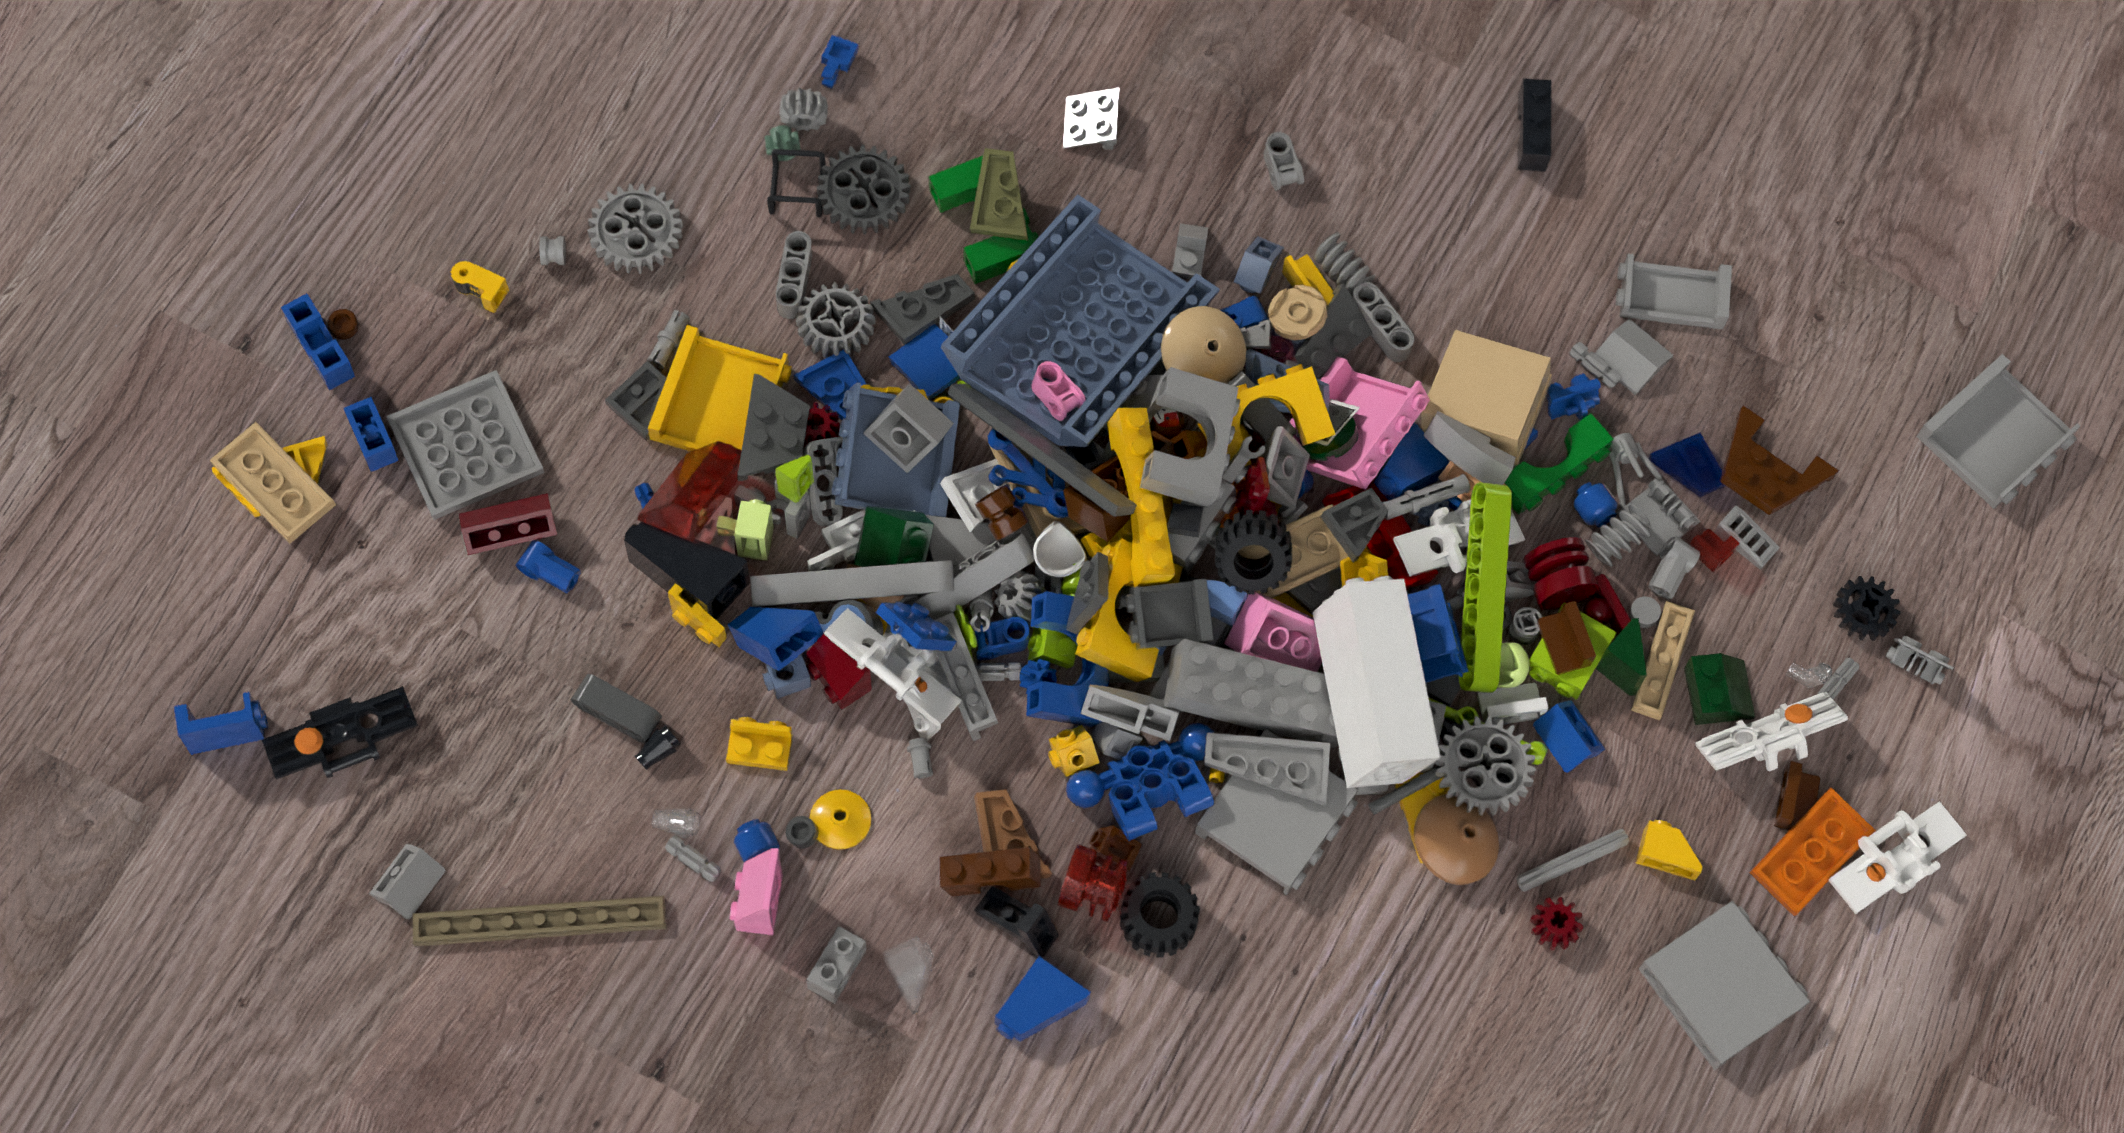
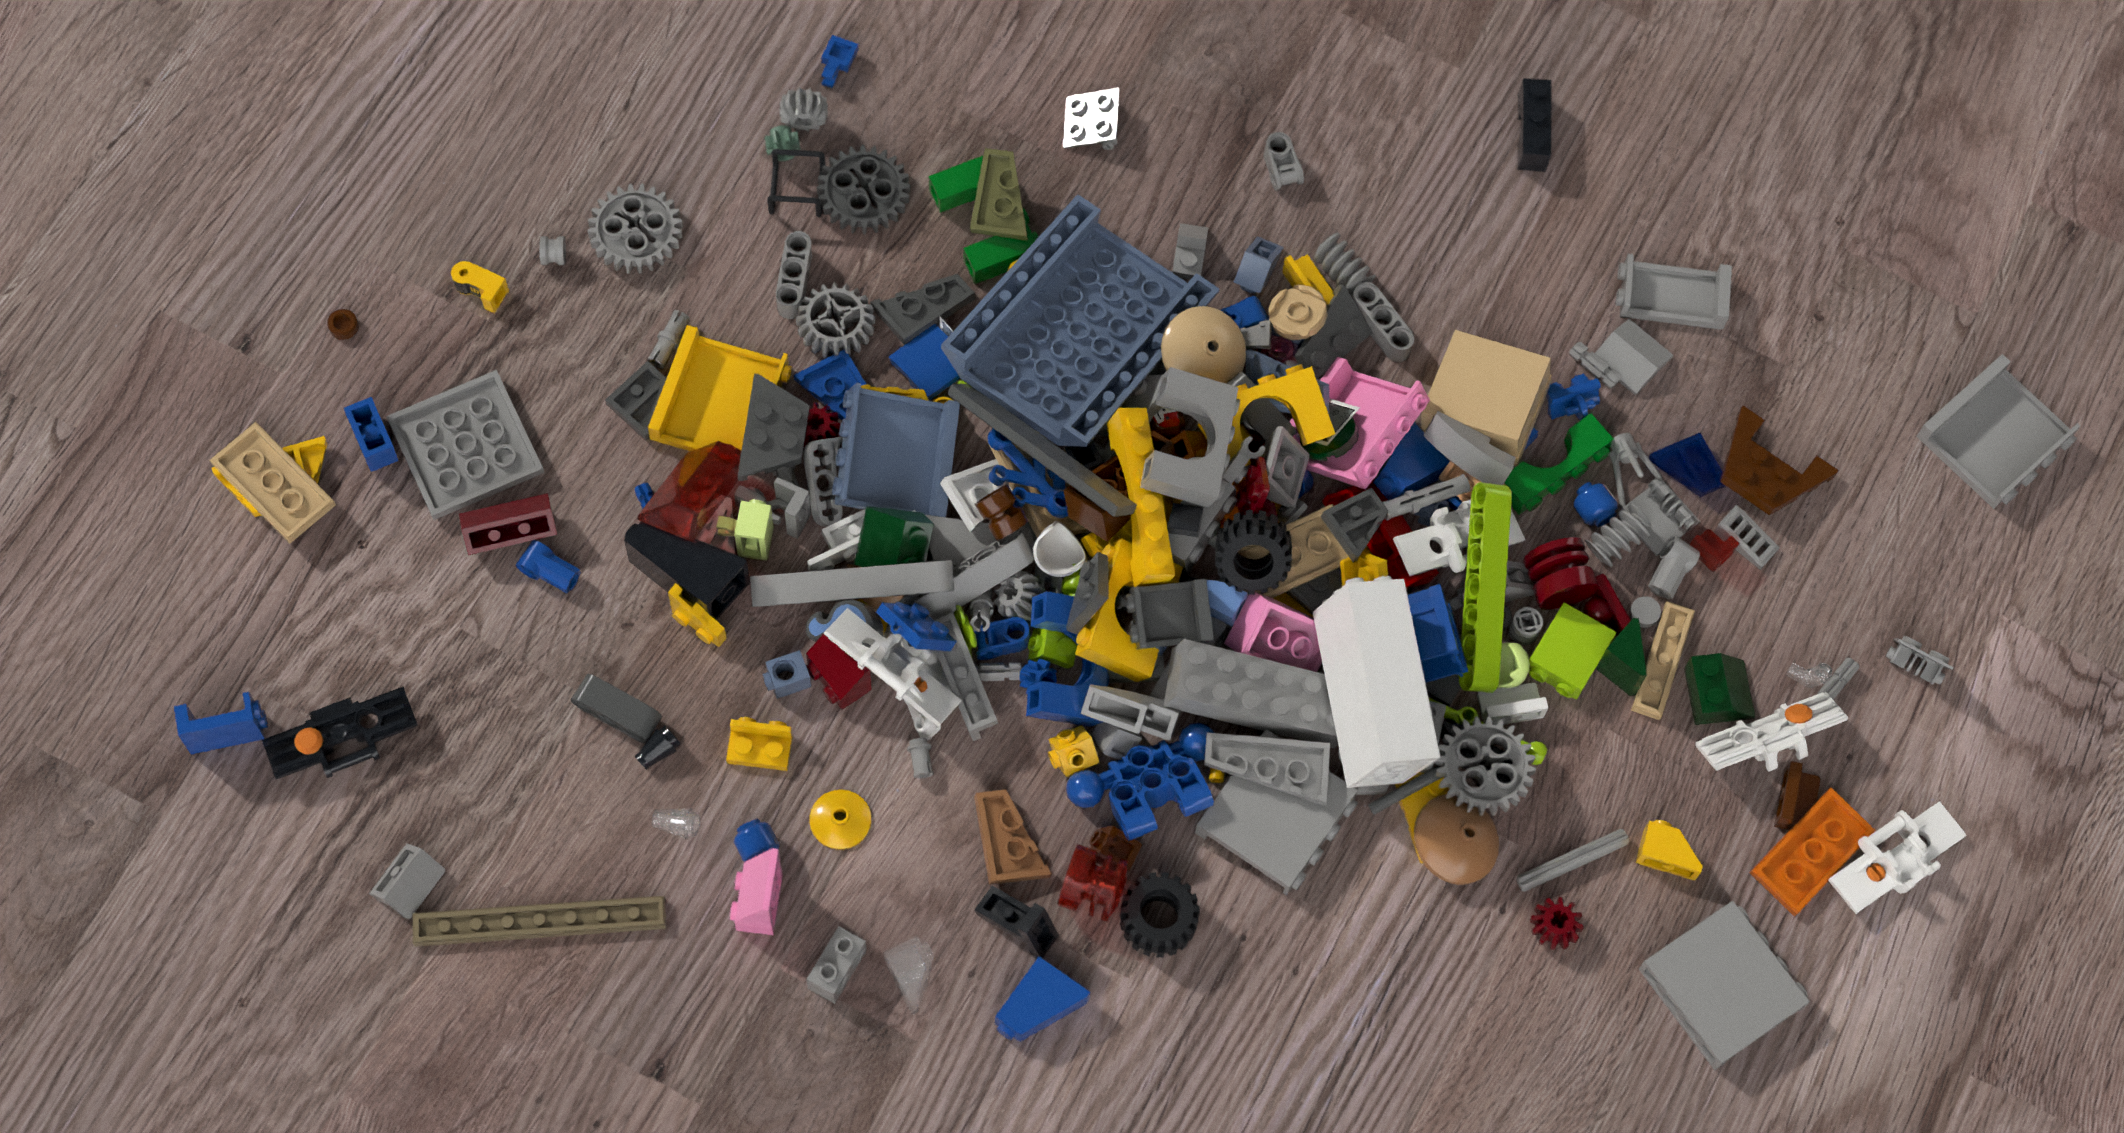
(317, 342): blue arch -> none
(693, 858): light grey axle -> none
(775, 633): blue slope -> none
(795, 478): lime slope -> none
(802, 832): dark grey tile -> none
(908, 428): light grey slope -> none
(1008, 868): reddish brown arch -> none
(1060, 394): bright pink piece -> none
(1567, 639): reddish brown panel -> none
(1568, 735): blue panel -> none
(1873, 598): black gear -> none

